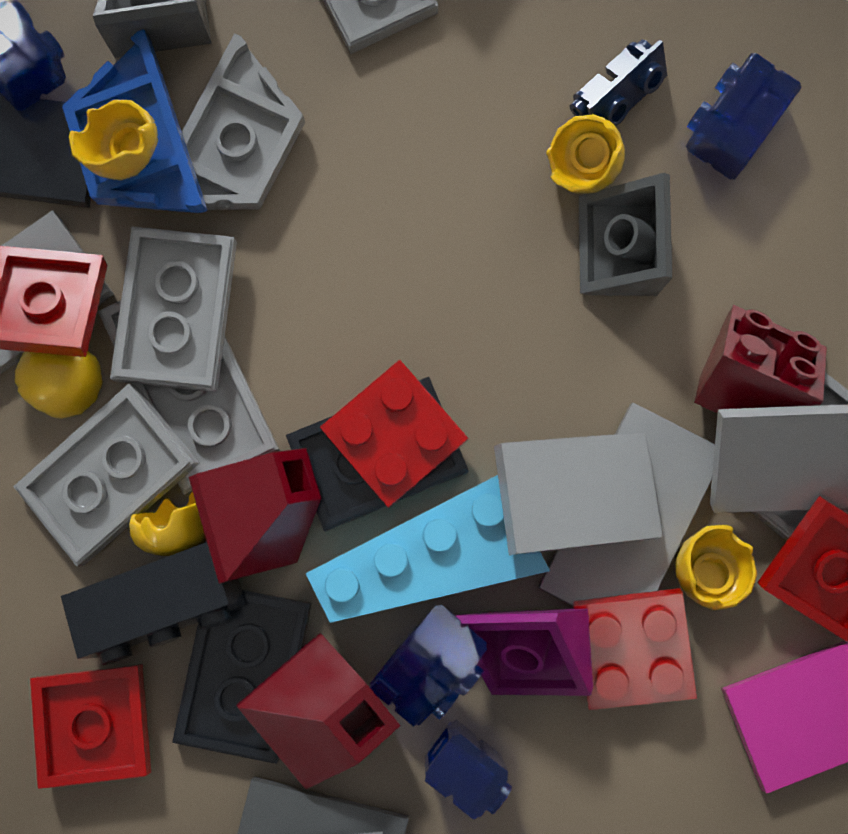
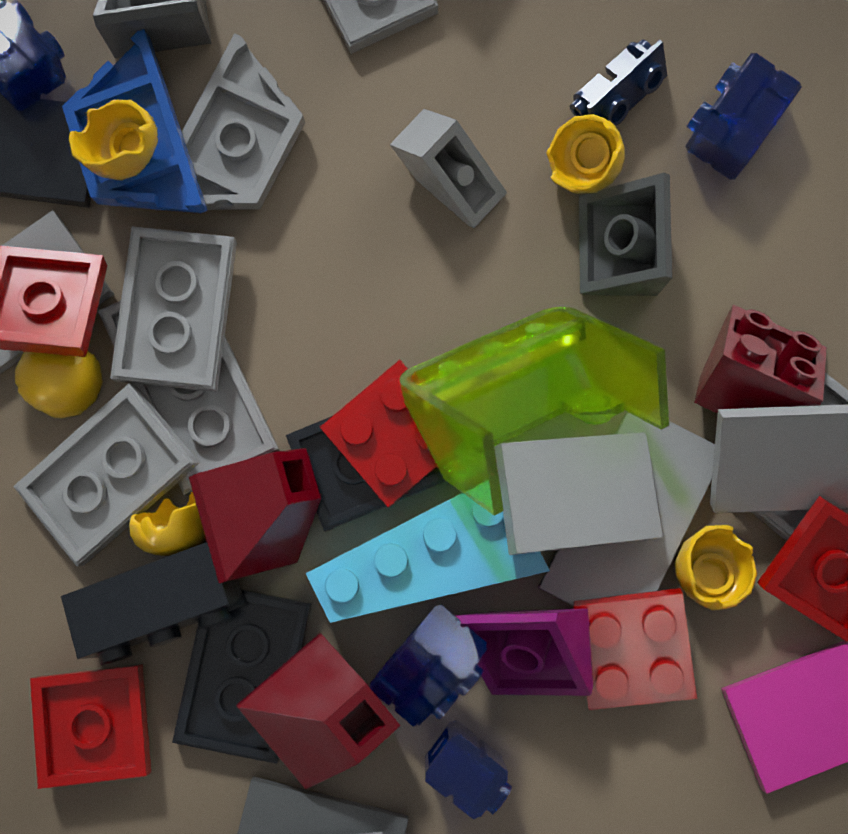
(449, 166): none -> light grey slope
(522, 379): none -> clear neon green windscreen

